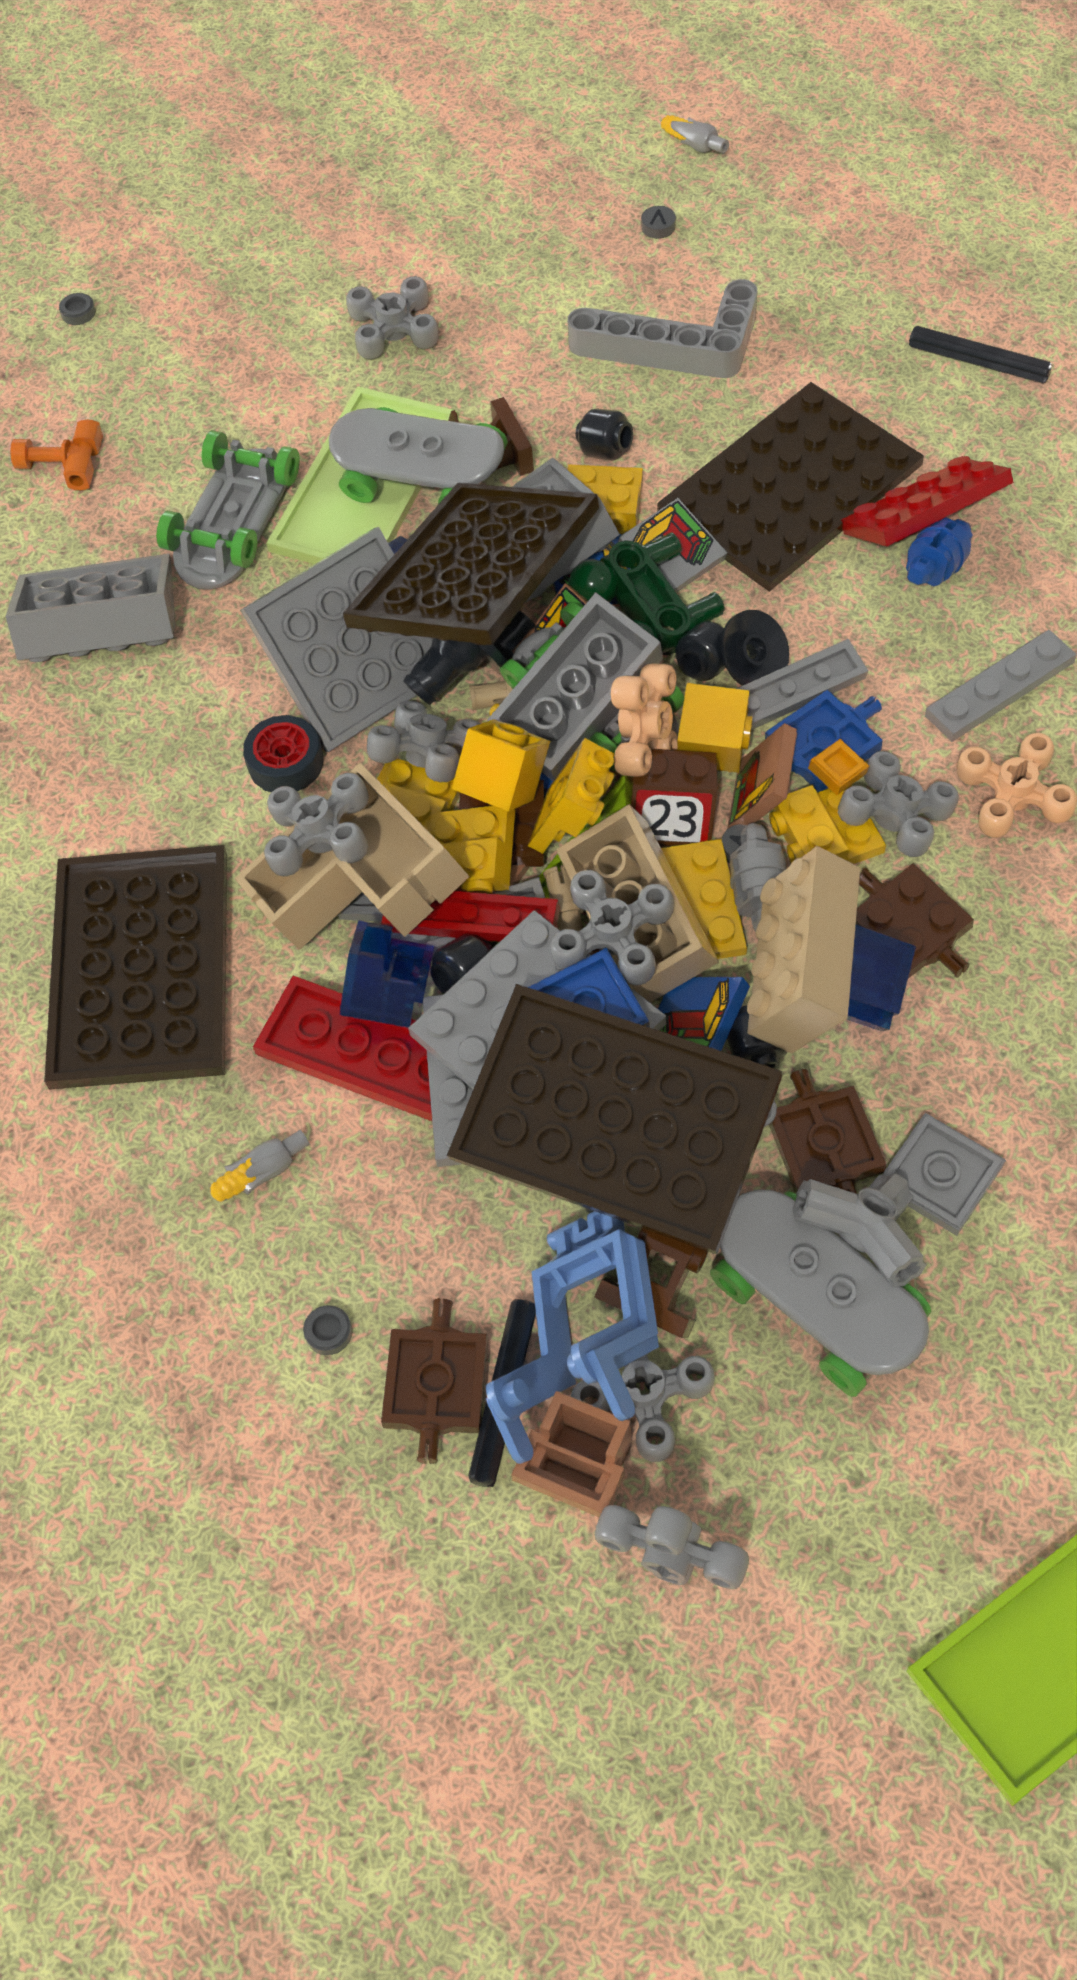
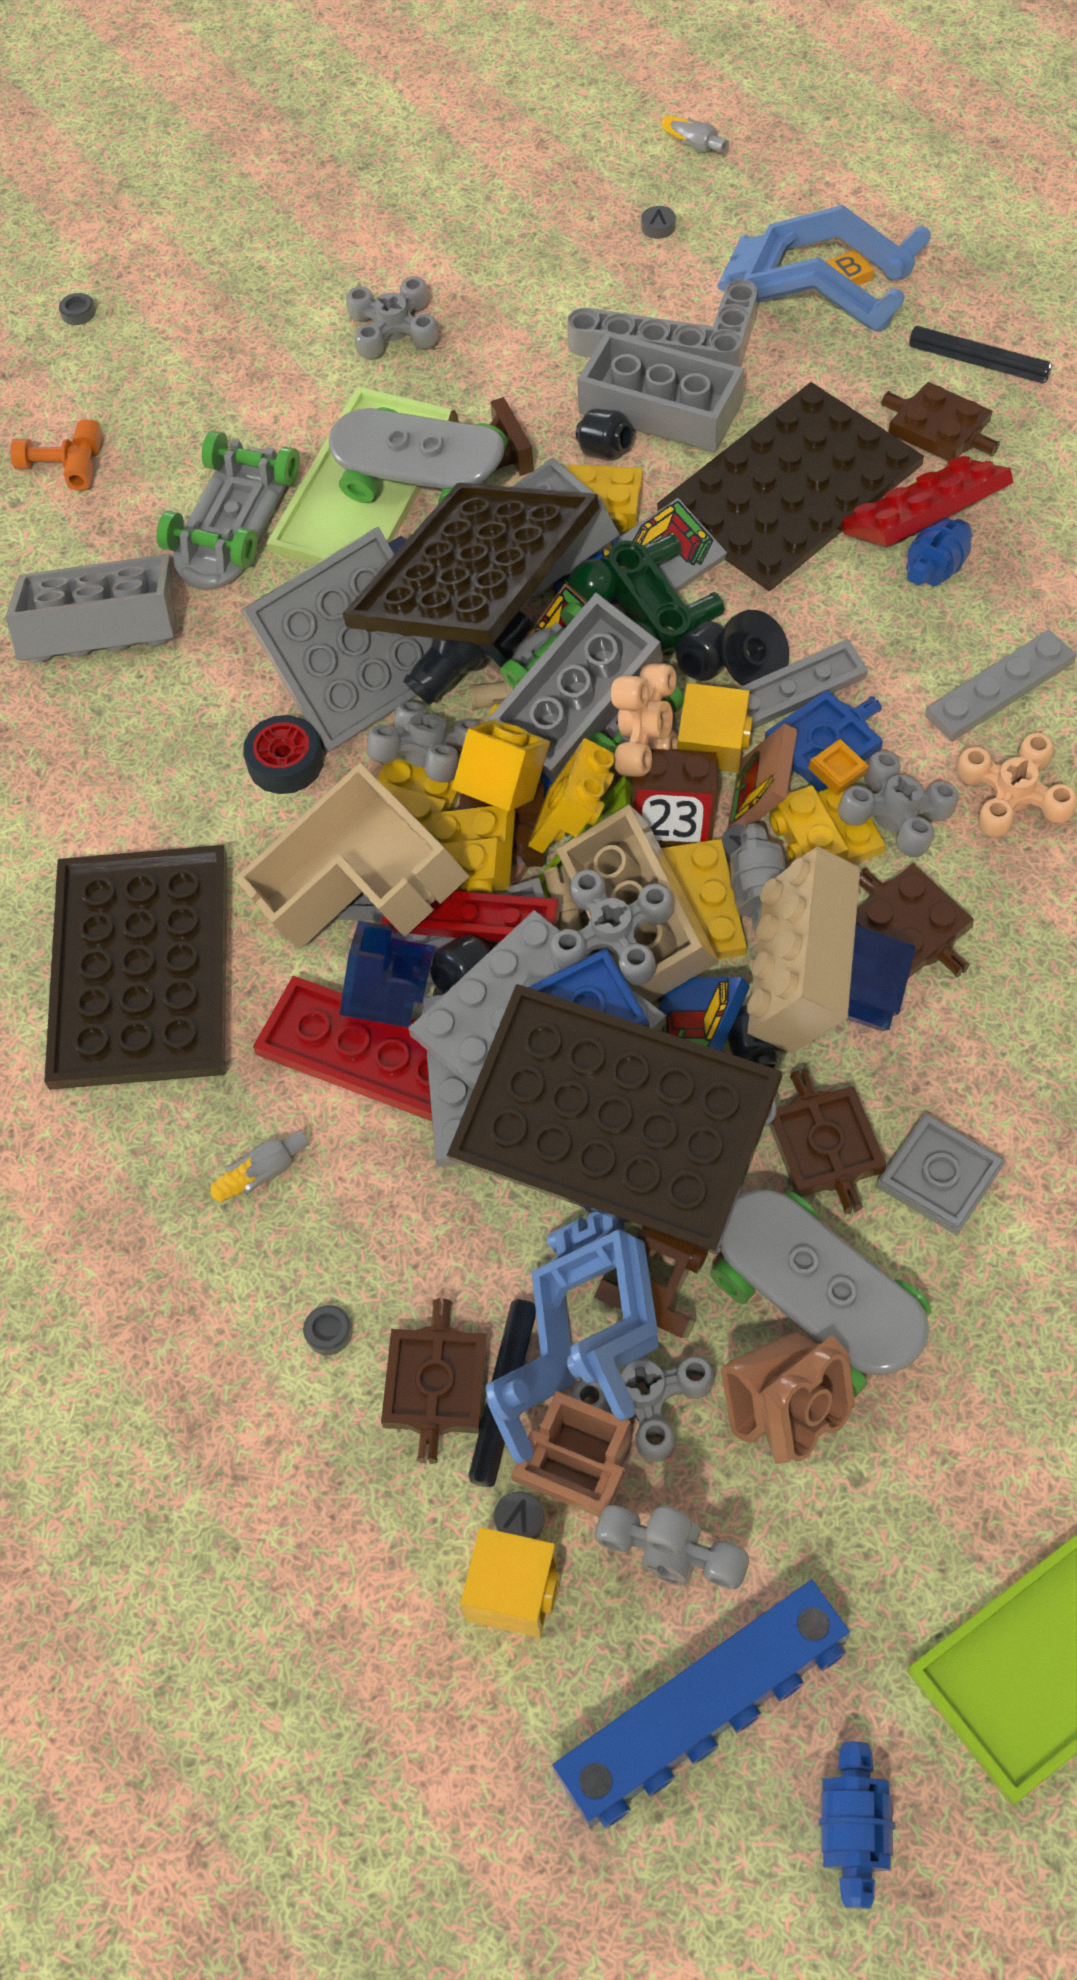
(317, 824): light grey gear -> none
(511, 1582): none -> yellow head
(519, 1515): none -> dark grey tile
(662, 390): none -> light grey brick
(701, 1704): none -> blue piece
(759, 256): none -> medium blue piece
(789, 1393): none -> nougat piece
(853, 267): none -> light orange tile
(856, 1825): none -> blue piece
(866, 1222): light grey piece -> none
(940, 422): none -> reddish brown plate

